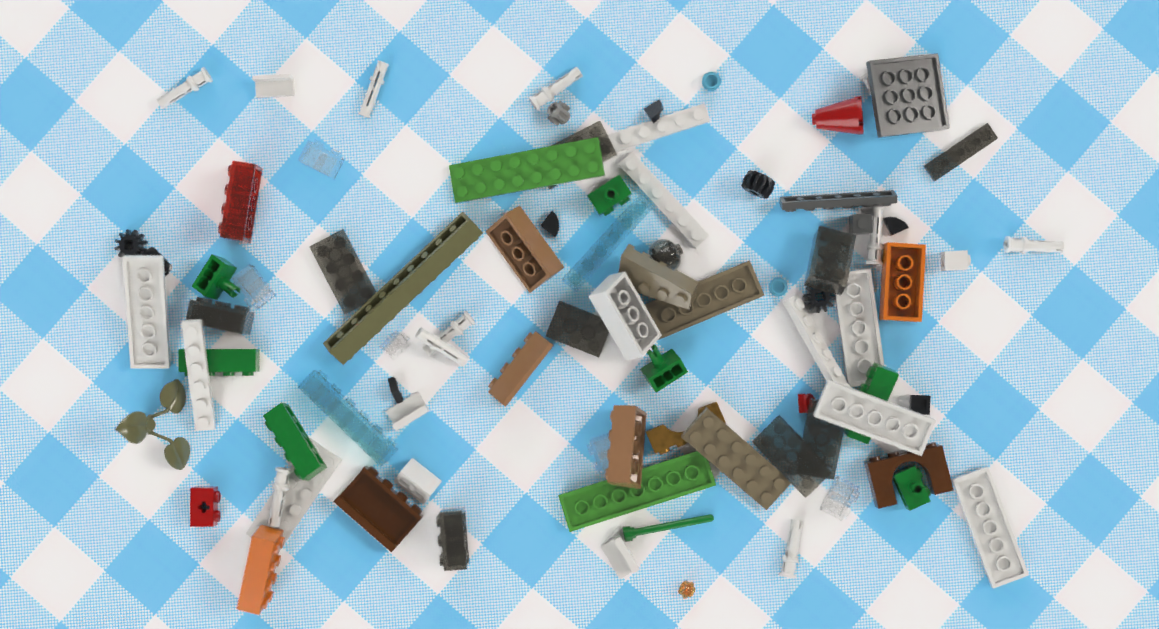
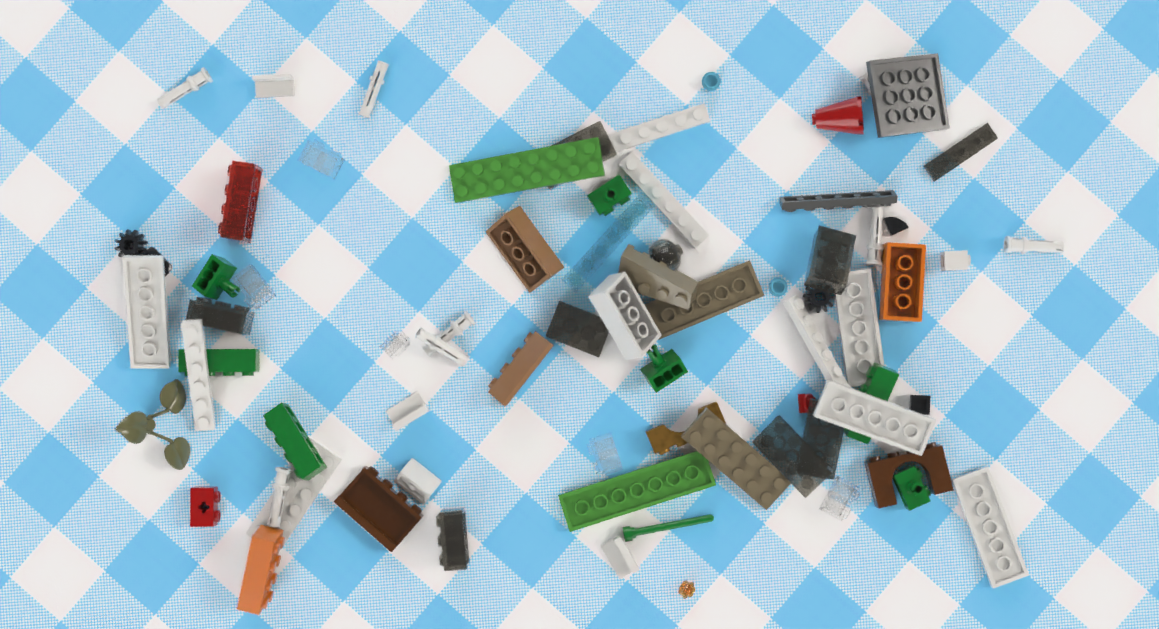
(343, 271): clear smoke plate -> none
(348, 417): clear light blue brick -> none
(395, 390): black tile -> none
(402, 288): olive brick -> none
(548, 93): white pin -> none
(551, 224): black tile -> none
(558, 113): light grey gear -> none
(626, 446): medium nougat slope -> none
(654, 110): black tile -> none
(758, 184): black gear -> none
(790, 557): white pin -> none
(860, 224): dark grey brick -> none

